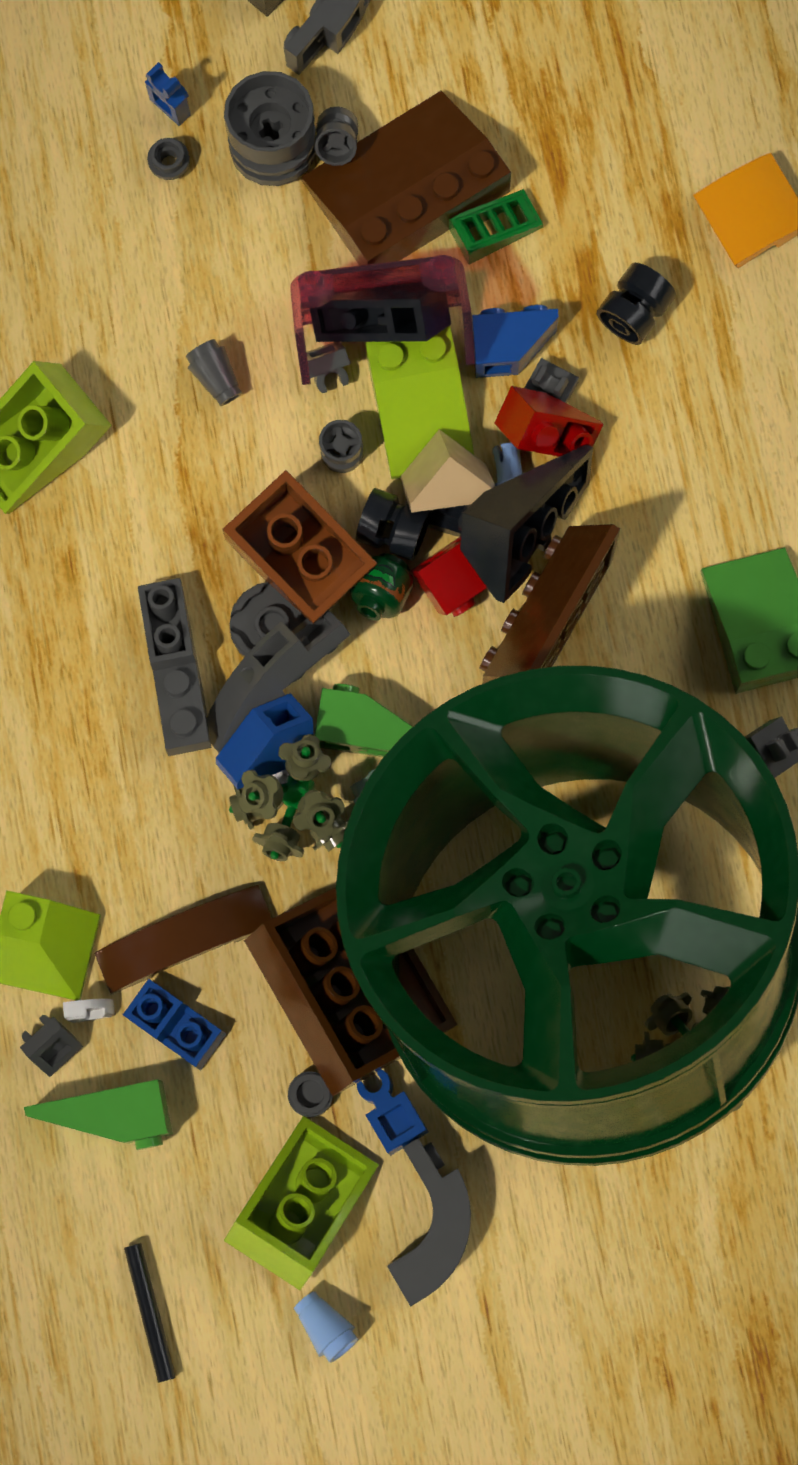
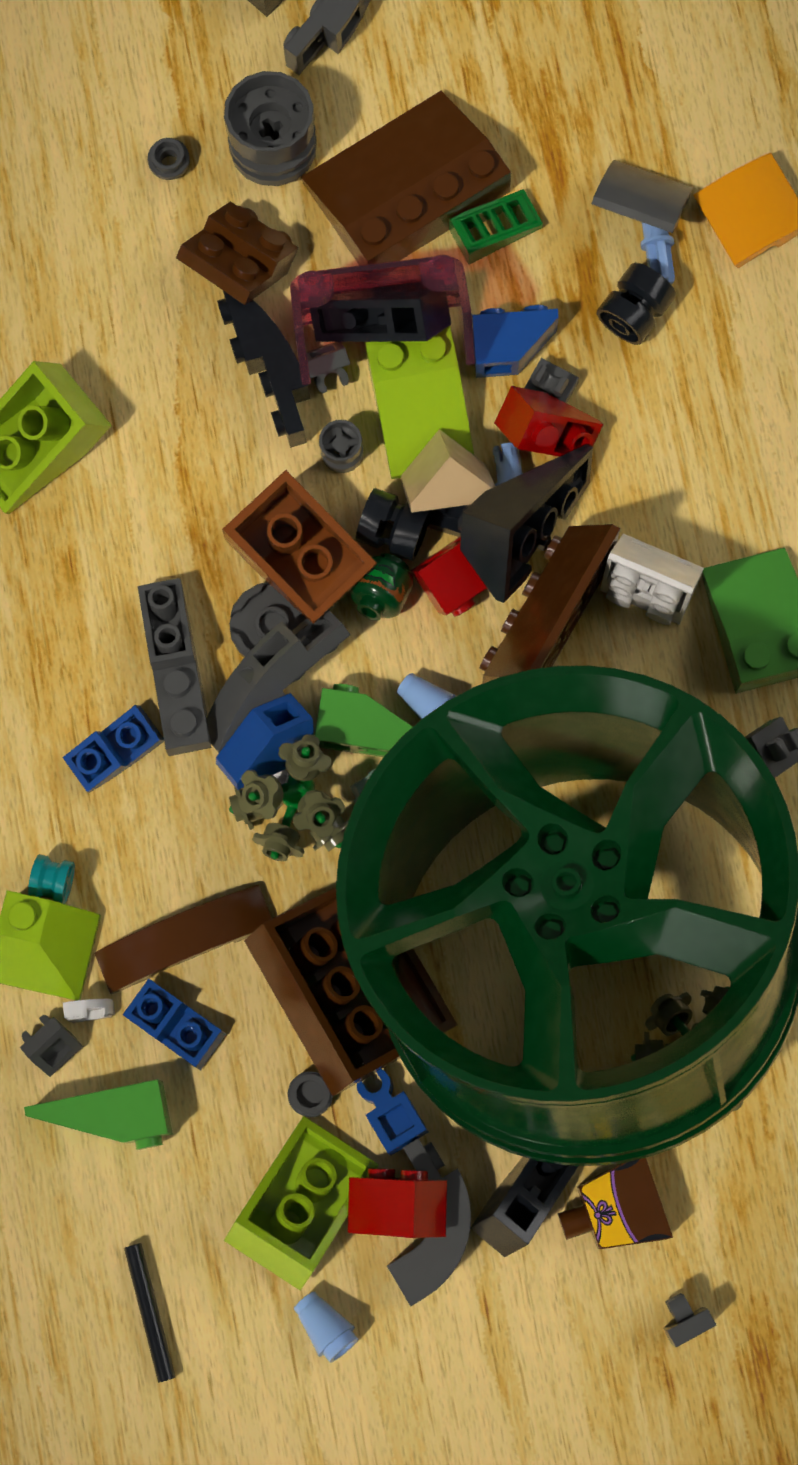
(51, 879): none -> teal wheel
(114, 749): none -> blue slope
(167, 94): blue plate -> none
(213, 370): dark grey cone -> none
(239, 252): none -> reddish brown plate
(265, 348): none -> black slope
(336, 136): dark grey wheel -> none
(397, 1206): none -> red brick
(422, 695): none -> light blue cone
(521, 1204): none -> black slope
(618, 1208): none -> reddish brown torso
(642, 196): none -> dark grey slope
(649, 580): none -> white slope
(658, 250): none -> light blue axle
(688, 1323): none -> dark grey tile

